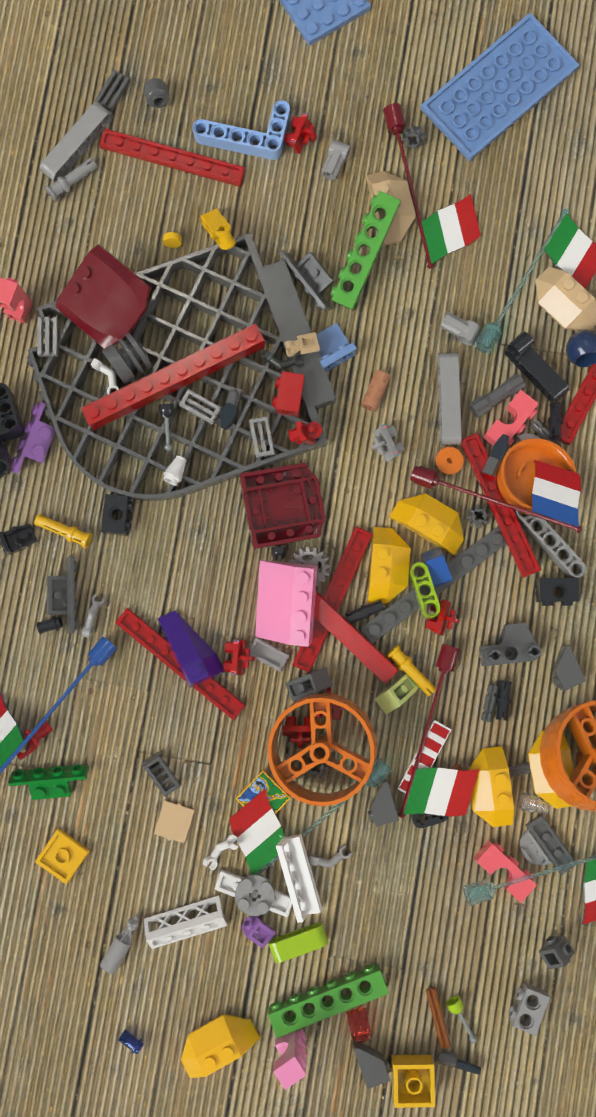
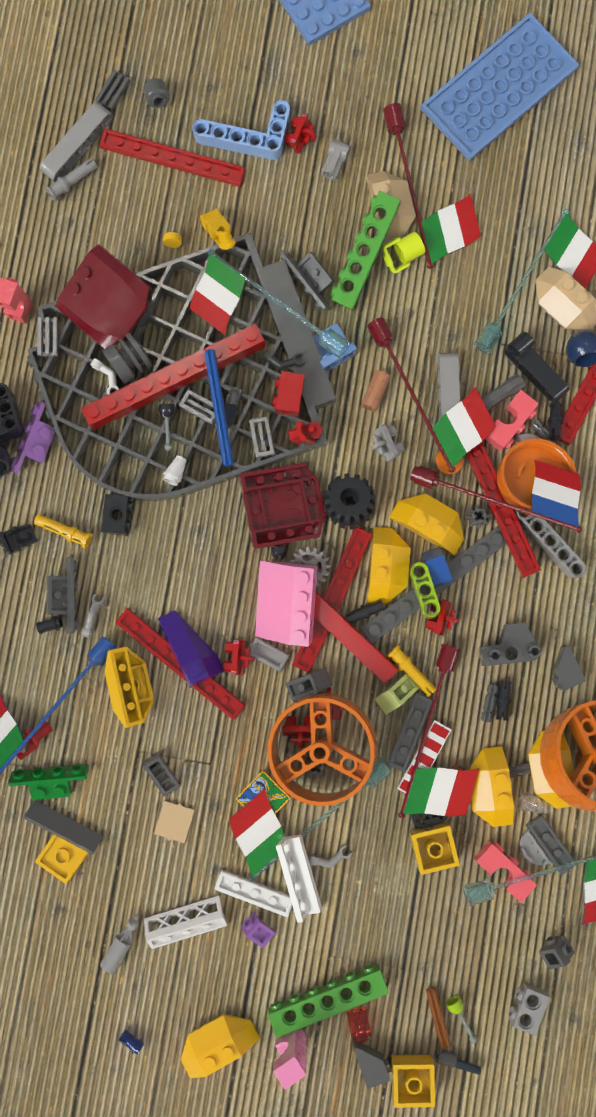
(63, 827): none -> dark grey tile
(128, 686): none -> yellow wedge
(217, 851): white arm -> none
(218, 406): none -> blue axle
(221, 291): none -> flag
(261, 904): light grey plate -> none
(298, 942): lime beam -> none
(305, 344): tan plate -> none
(349, 490): none -> black wheel
(382, 806): dark grey slope -> none
(406, 249): none -> neon yellow piece
(410, 732): none -> dark grey tile
(413, 142): dark grey gear -> none
(434, 848): none -> yellow brick
(458, 428): none -> flag
(464, 330): light grey piece -> none
(497, 454): piece -> none
(568, 586): black brick -> none

